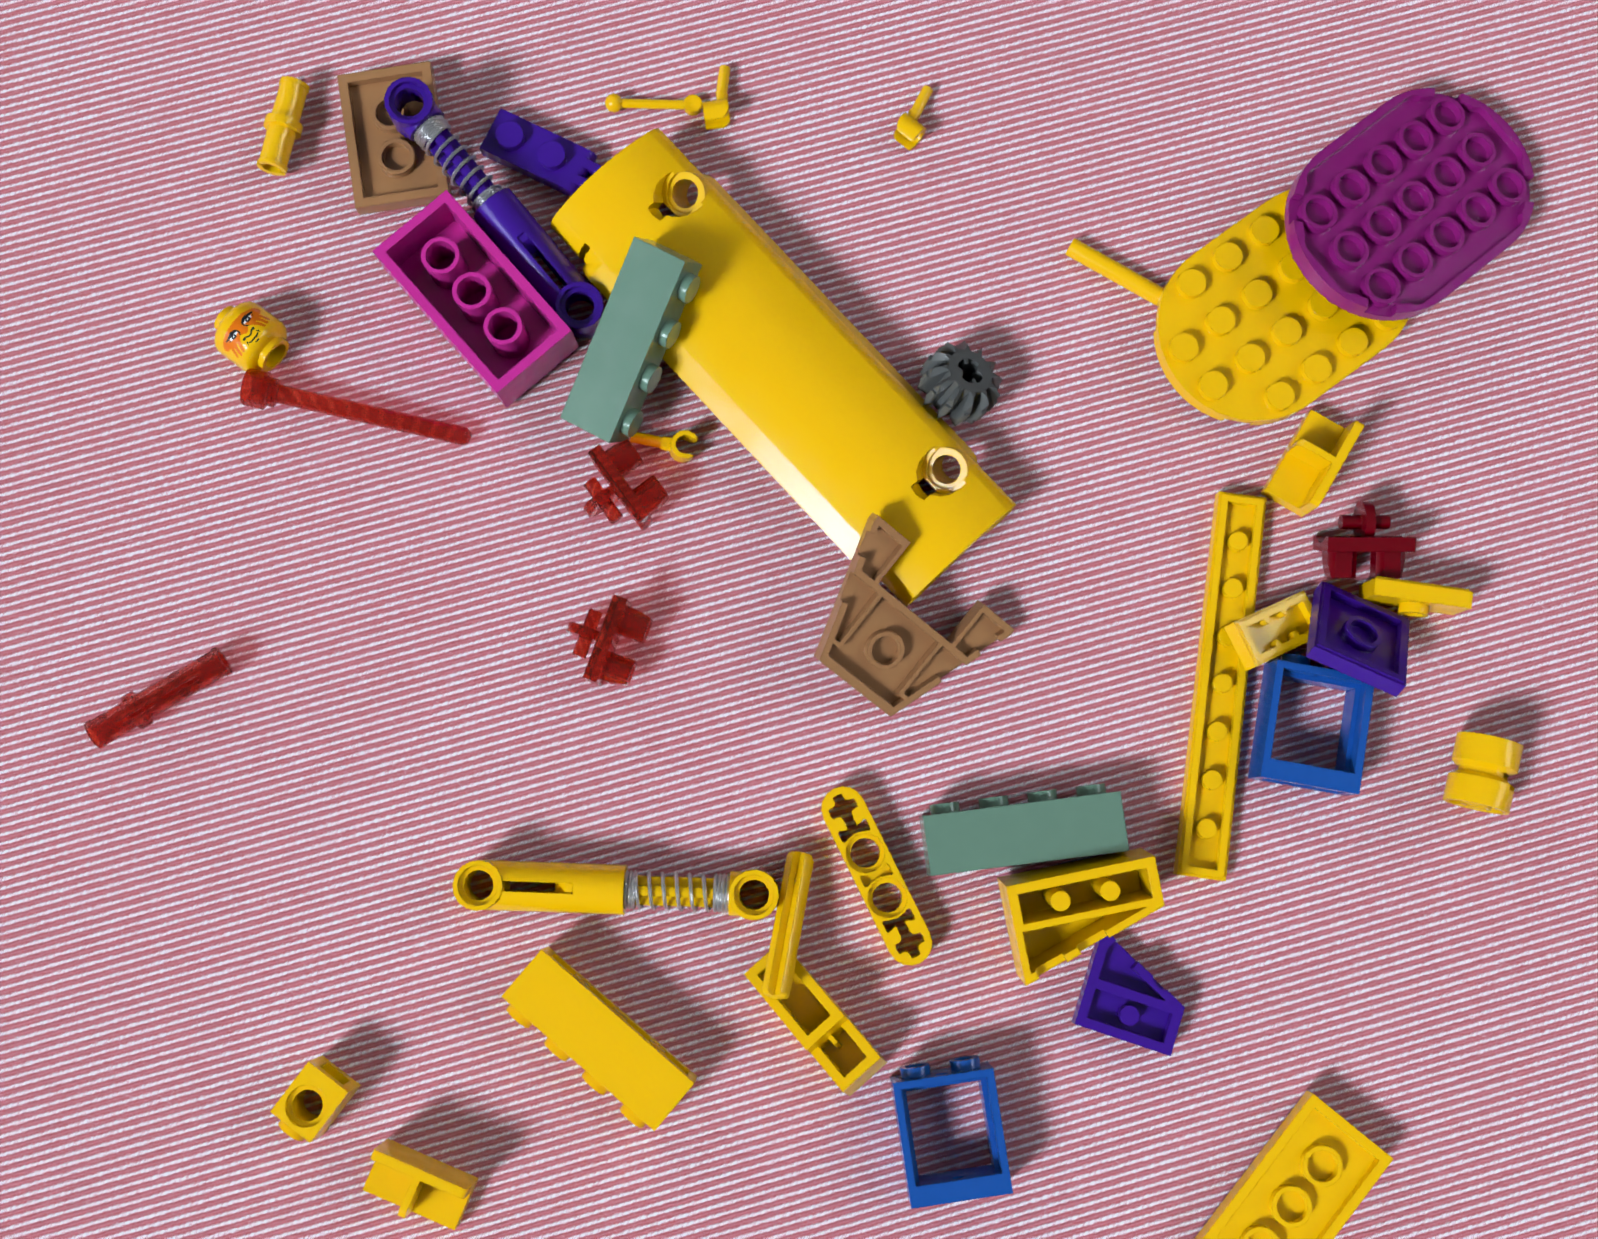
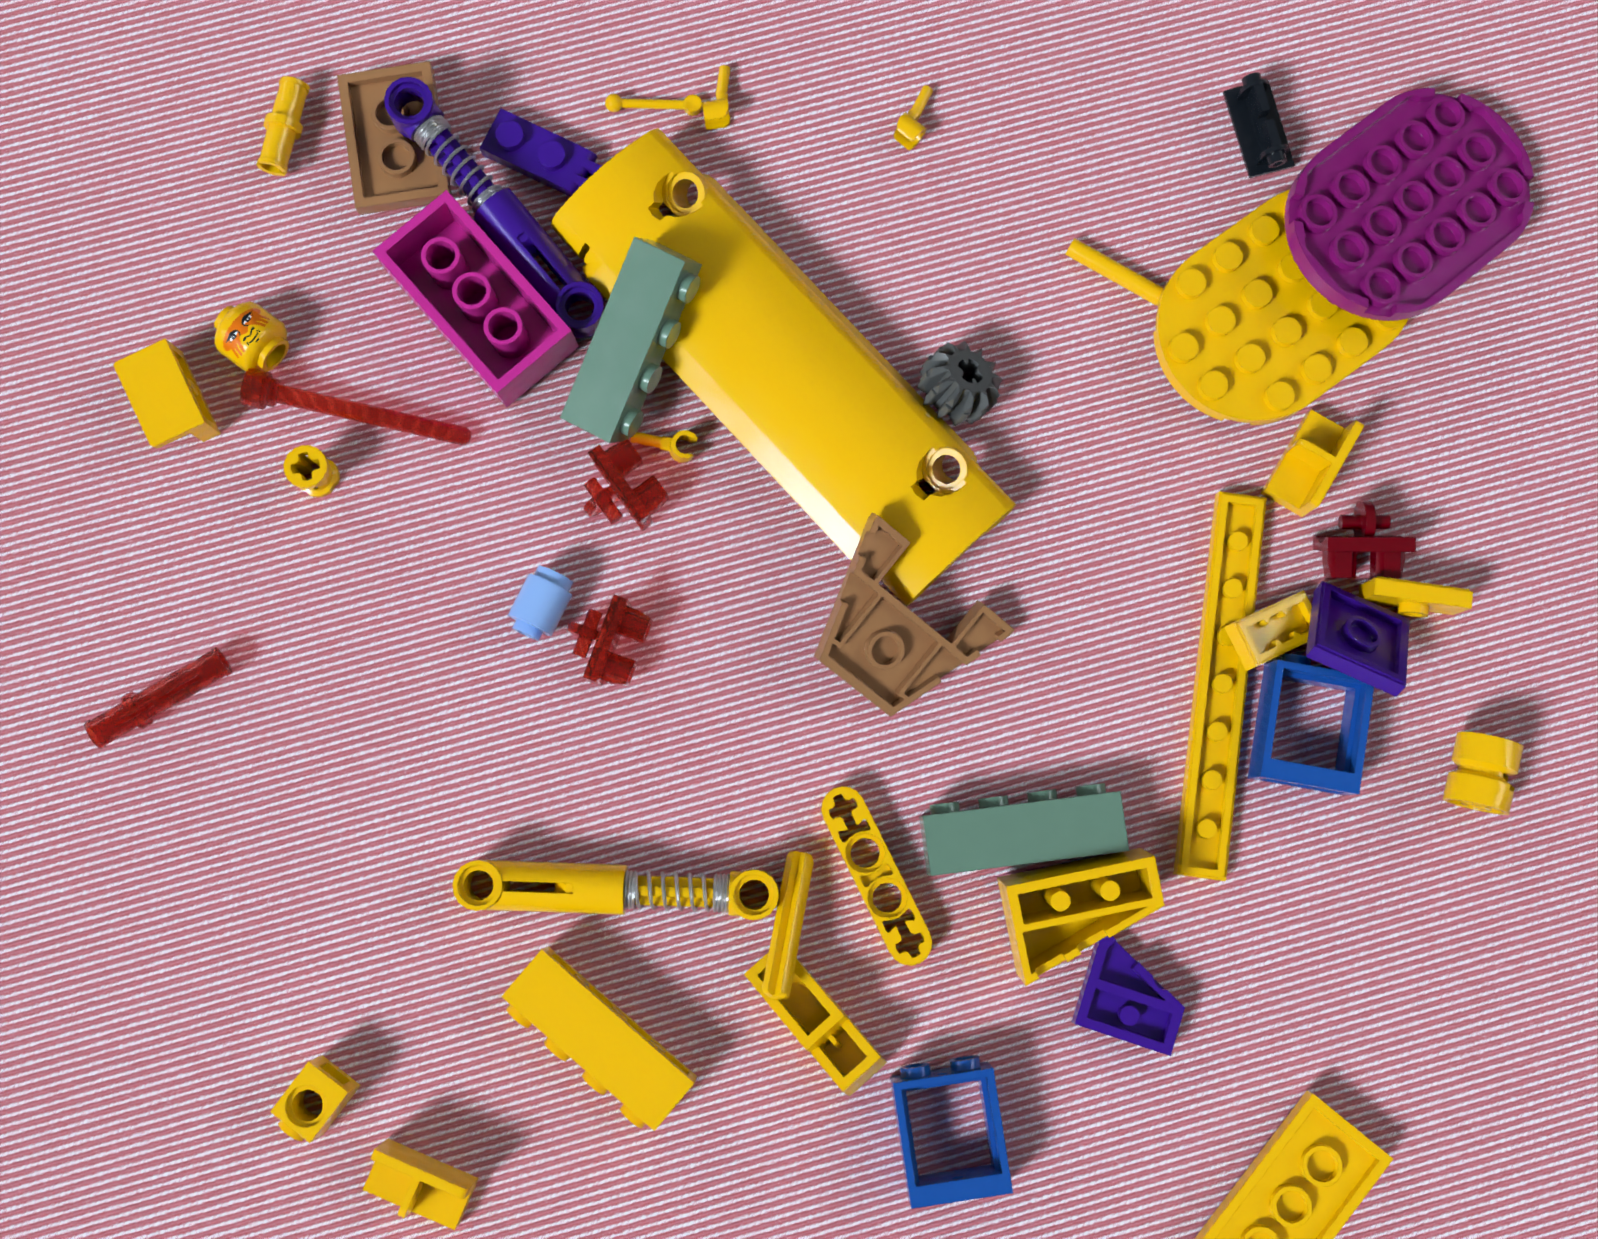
(165, 395): none -> yellow panel
(298, 465): none -> yellow bush
(541, 603): none -> light blue brick
(1258, 126): none -> black hinge

